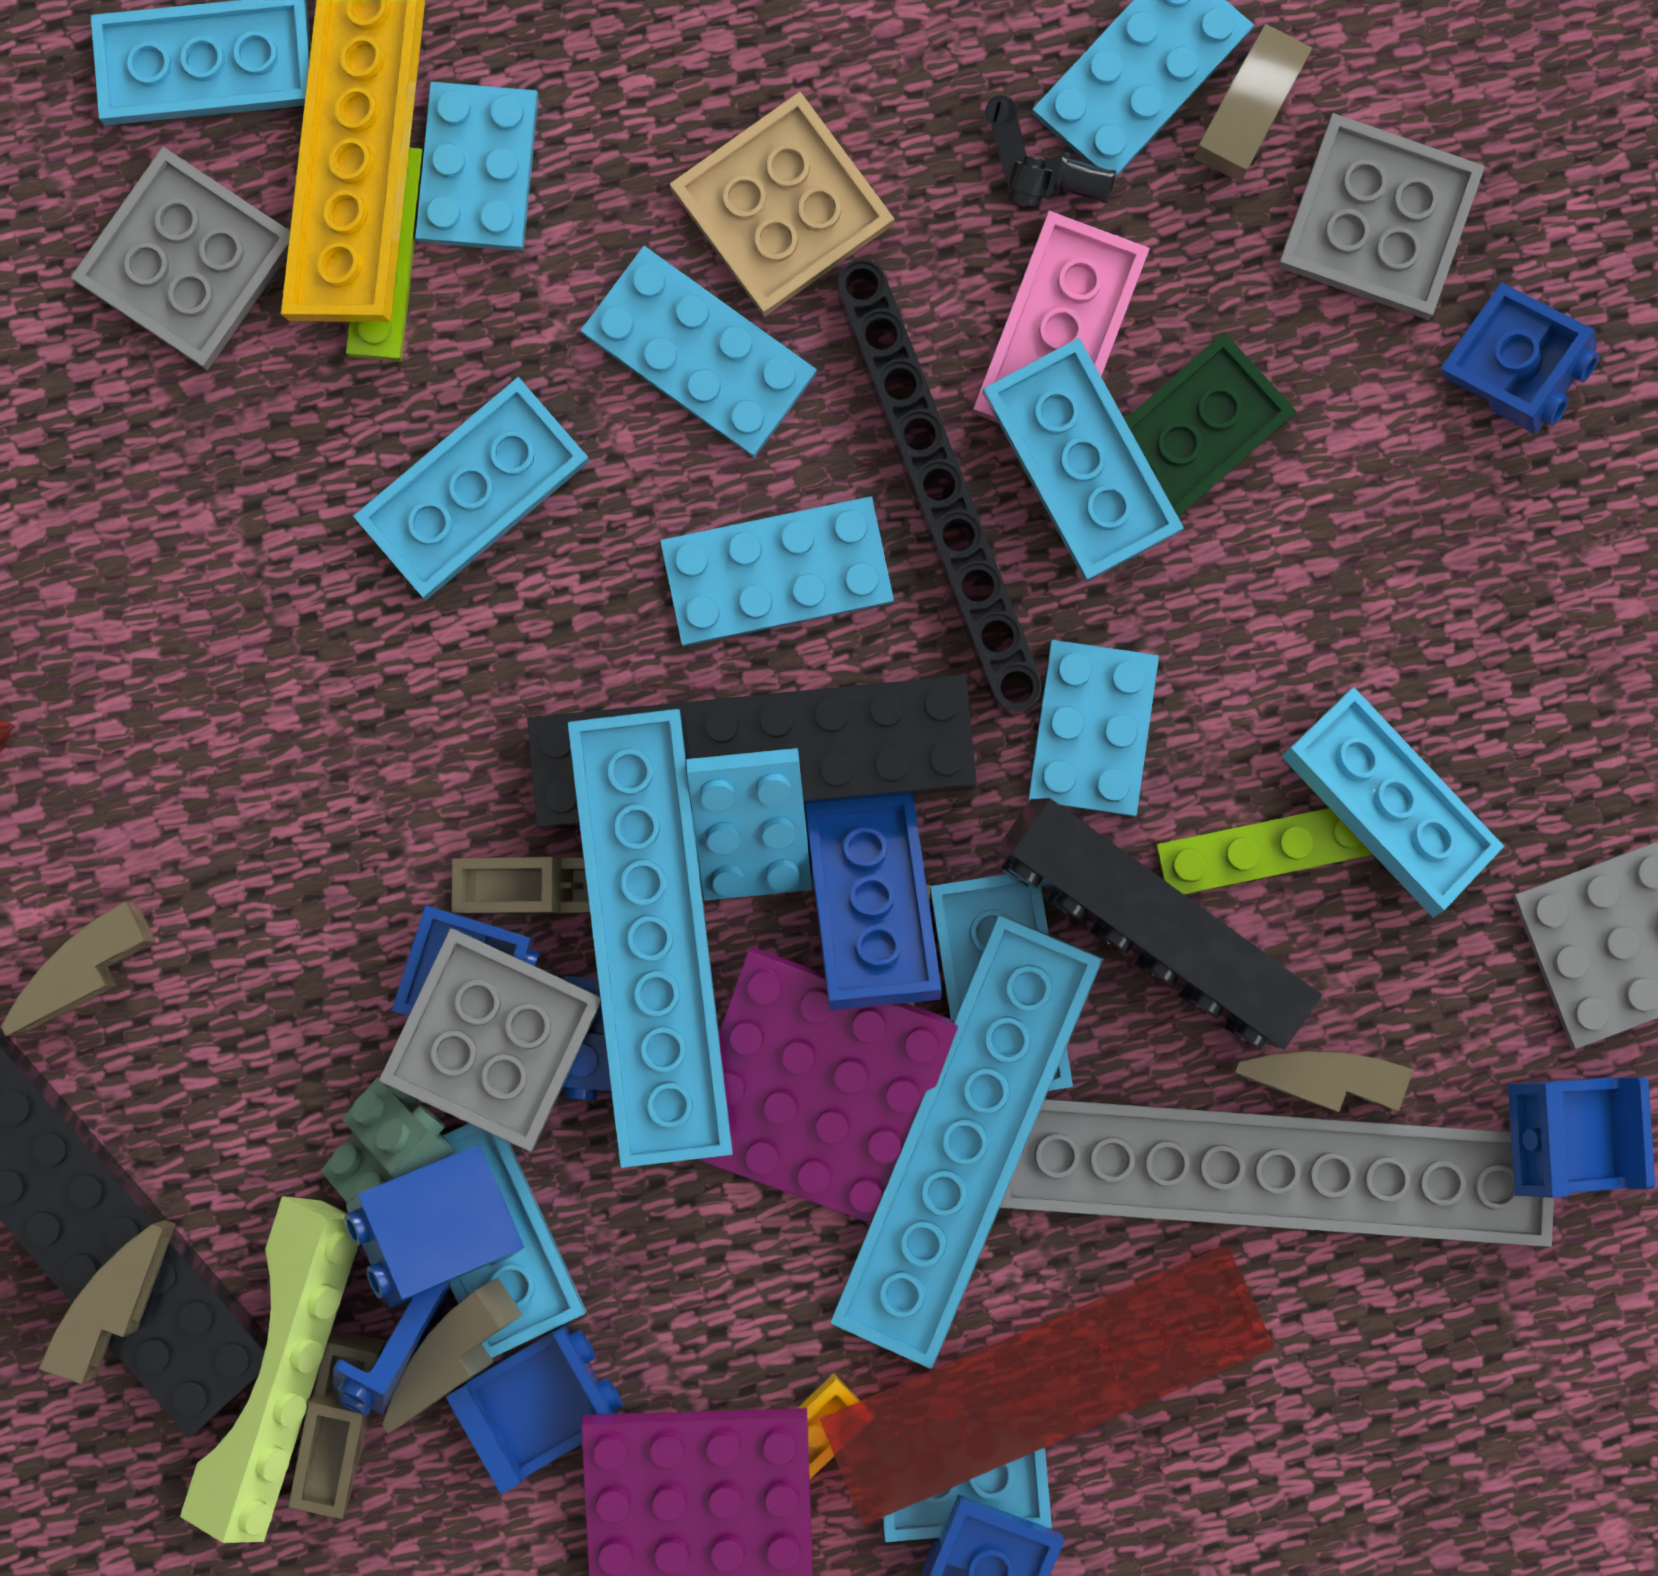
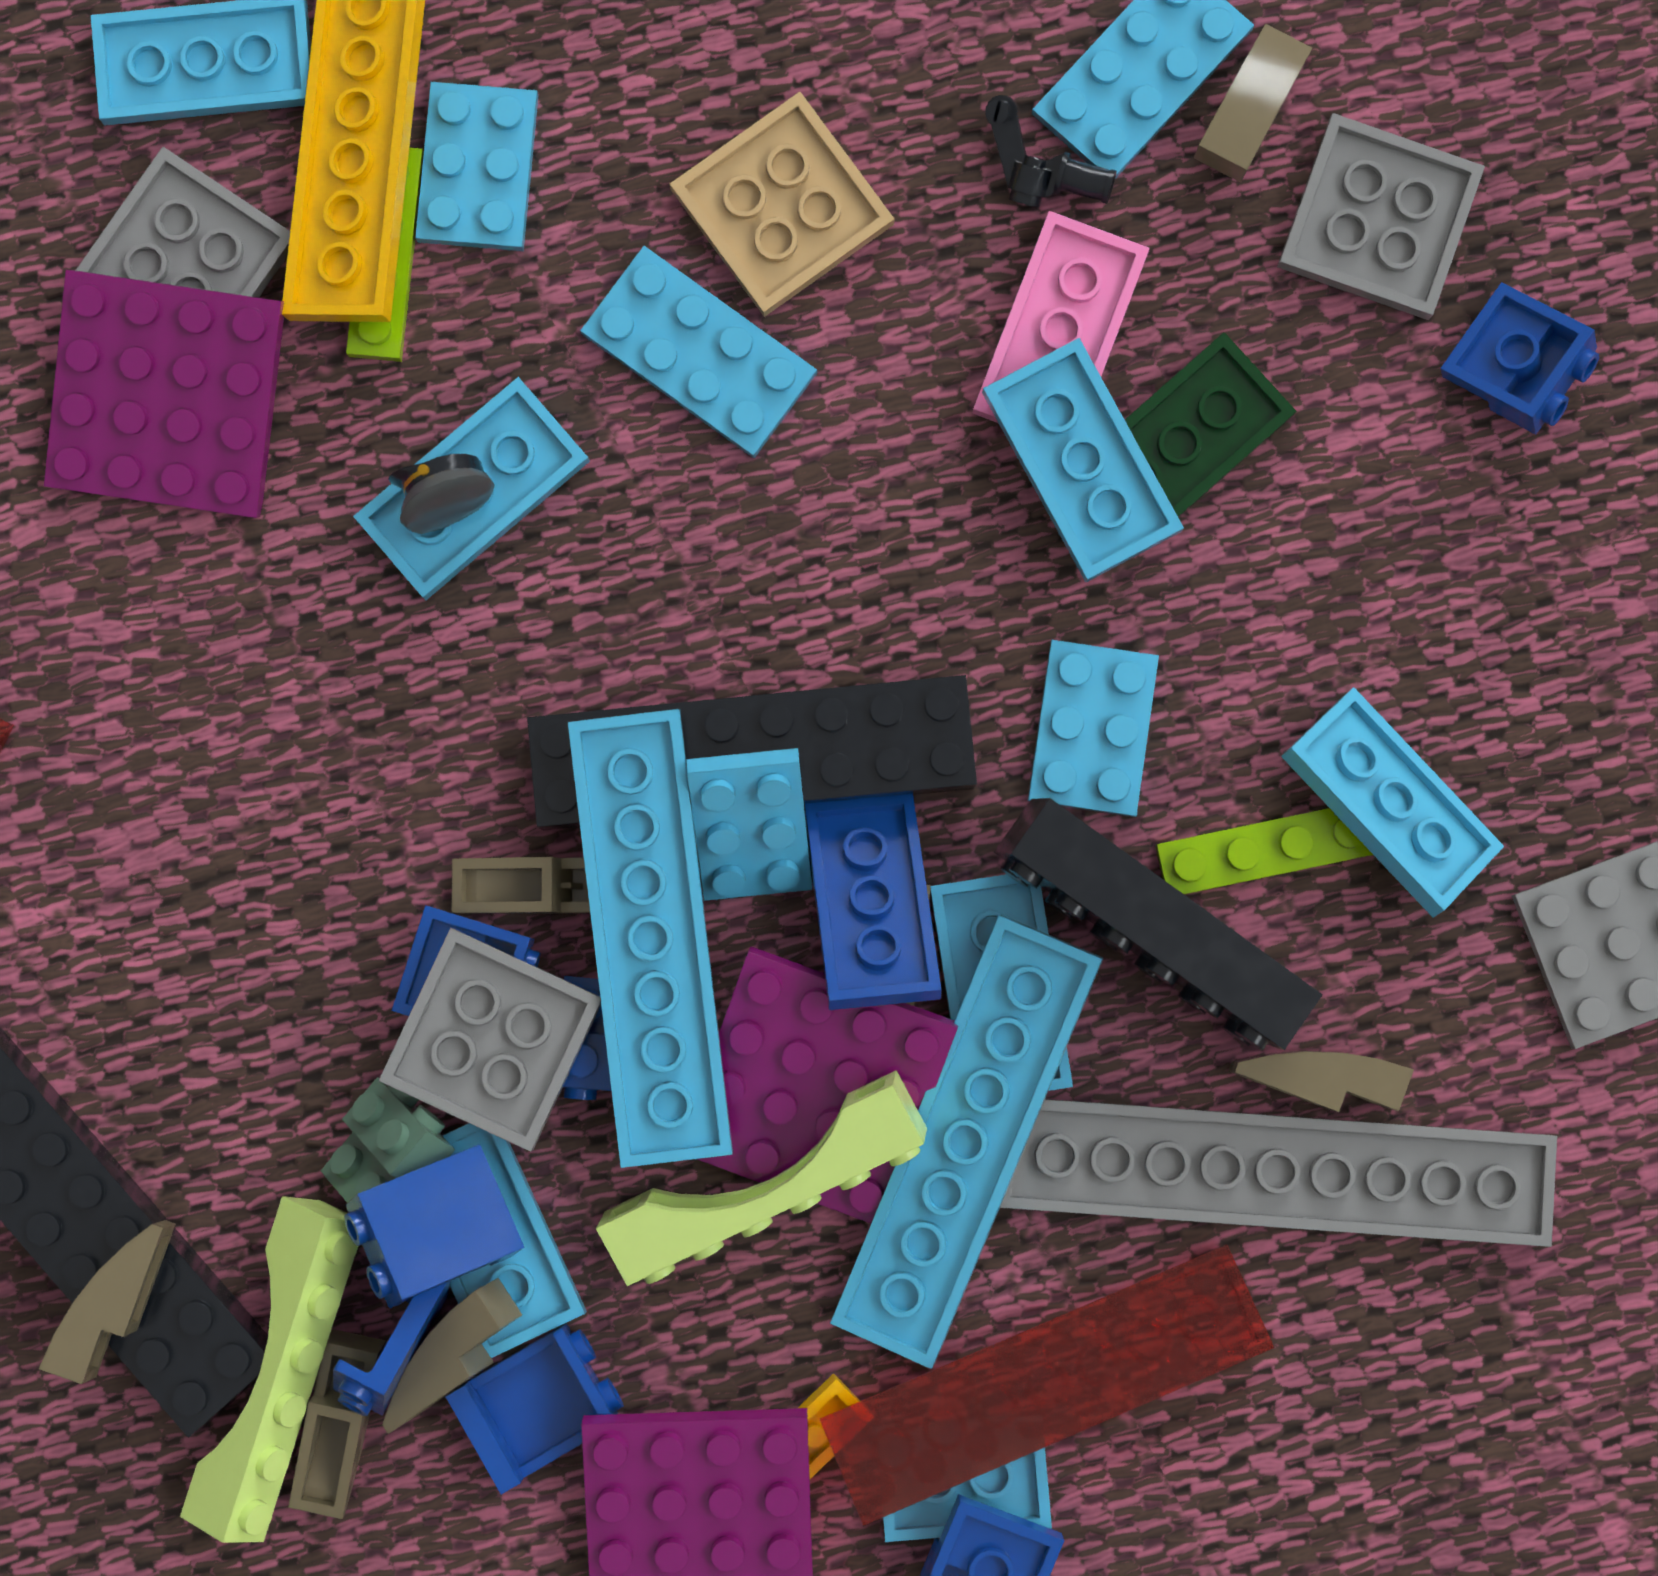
(79, 968): dark tan slope -> none
(164, 393): none -> magenta plate
(441, 491): none -> dark grey piece
(665, 1227): none -> yellowish green arch
(777, 571): medium azure plate -> none
(935, 461): black beam -> none
(1581, 1136): blue panel -> none

